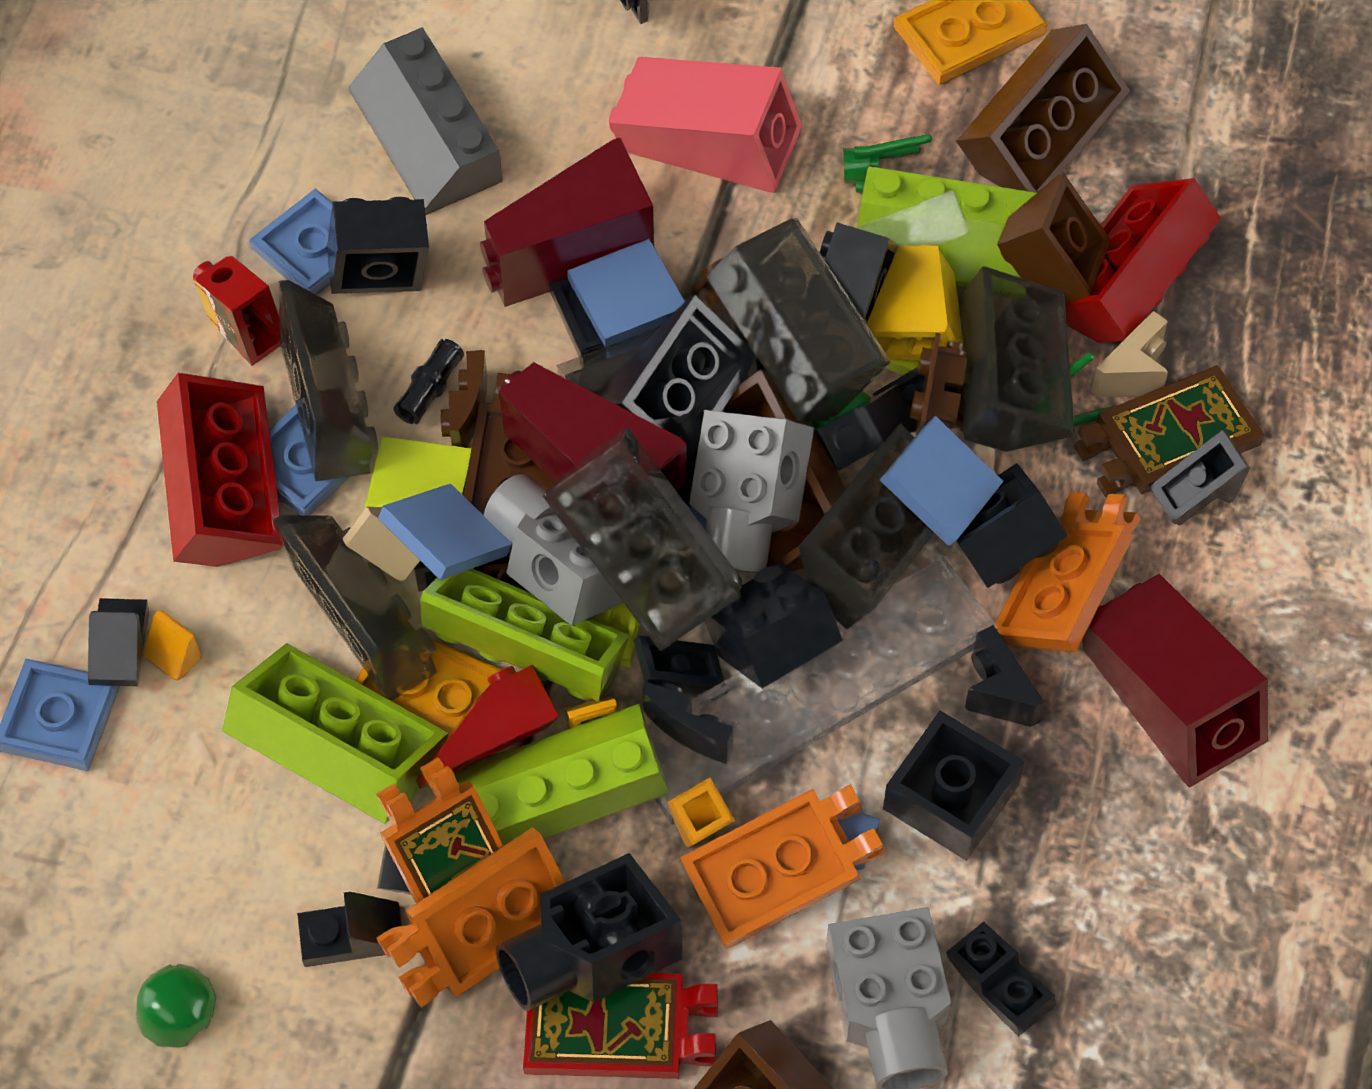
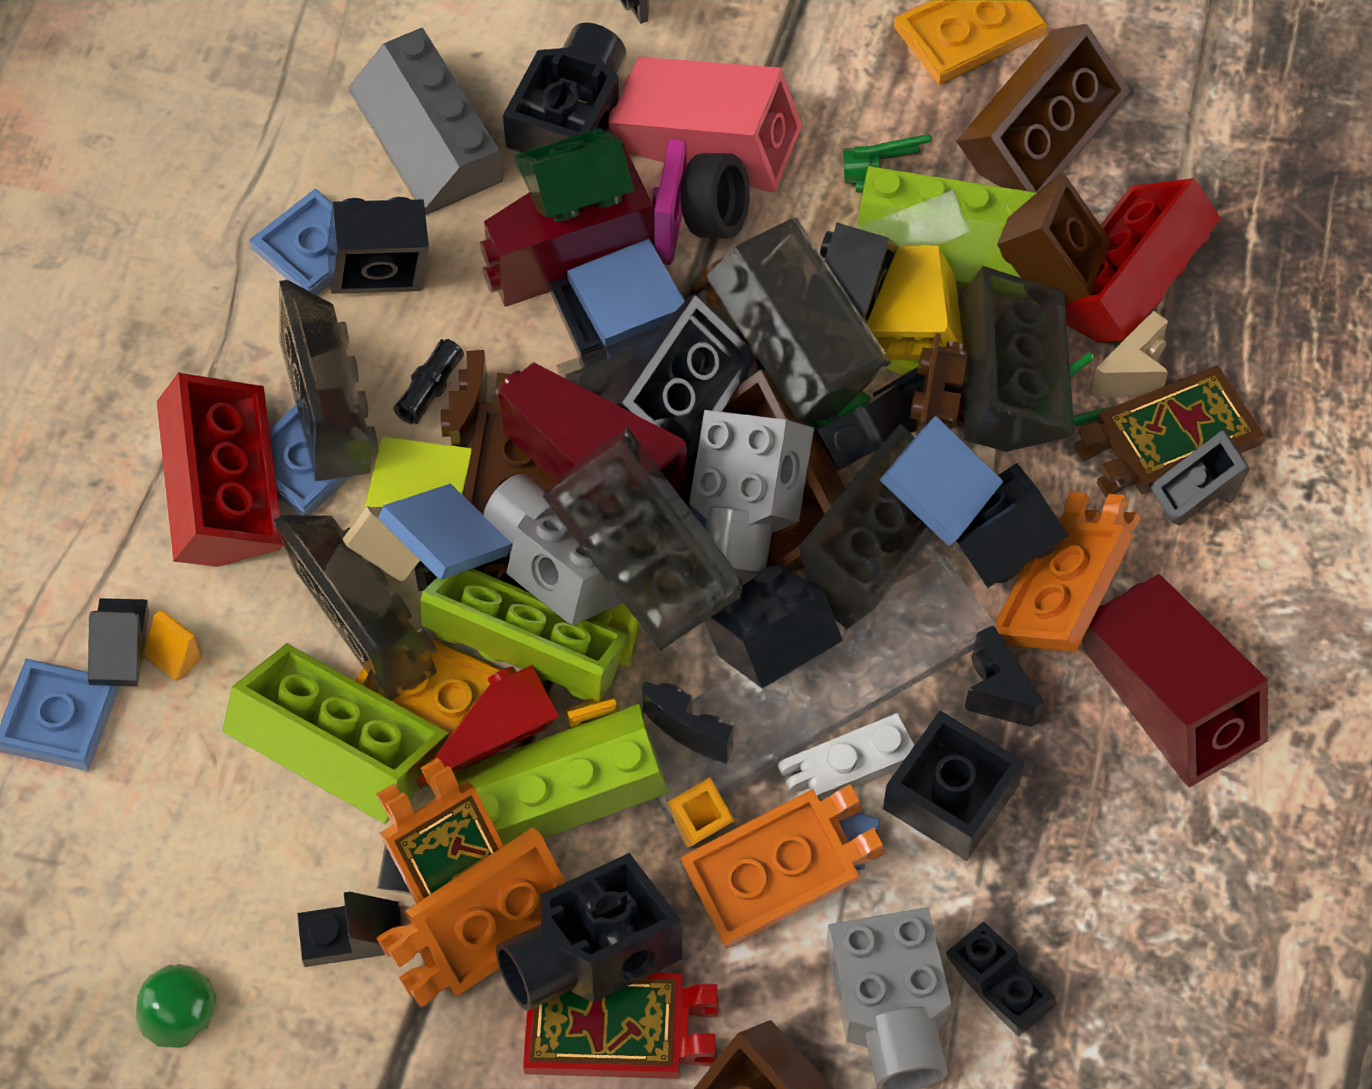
(233, 288): red torso -> none
(566, 89): none -> black brick
(575, 174): none -> dark green slope
(667, 201): none -> dark pink plate
(683, 664): black slope -> none
(715, 195): none -> black tyre
(849, 758): none -> white hinge

